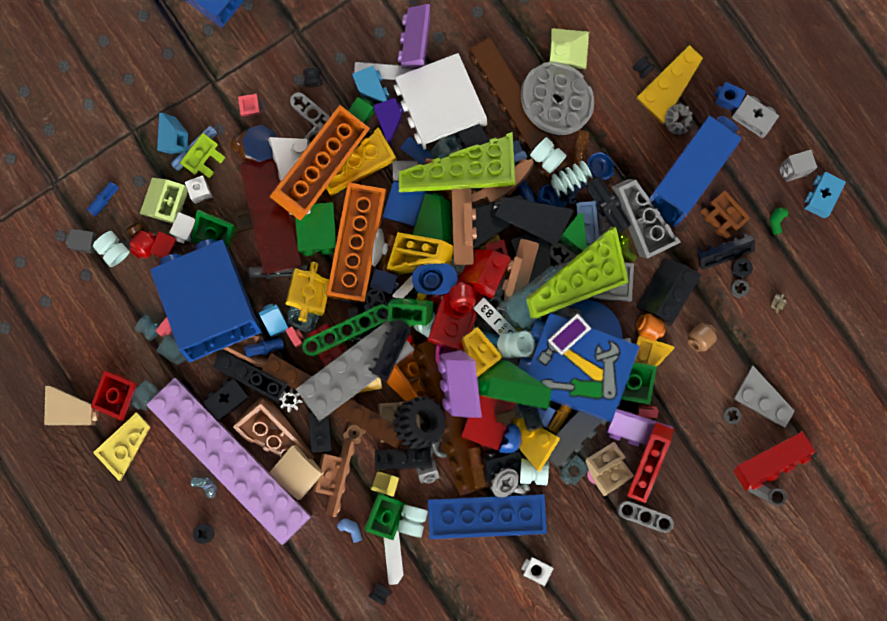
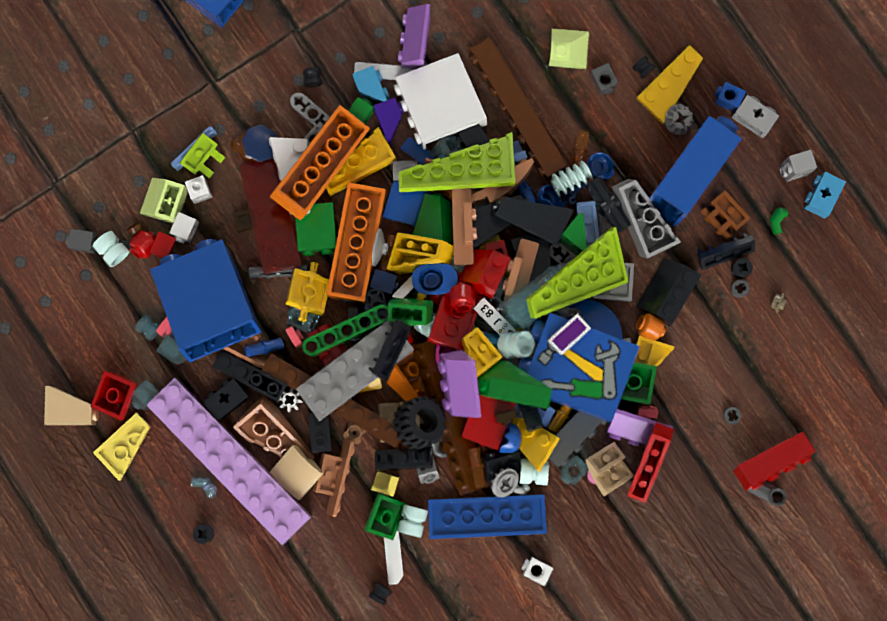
(102, 199): blue axle -> none
(171, 135): dark azure slope -> none
(211, 227): green slope -> none
(249, 105): coral plate -> none
(273, 320): slope -> none
(351, 527): medium blue arm -> none
(543, 109): light grey plate -> none
(548, 155): light aqua wheel -> none
(600, 72): none -> dark grey brick
(627, 254): clear neon green arm -> none
(653, 521): light grey beam -> none
(702, 337): medium nougat head -> none
(763, 398): light grey wing -> none

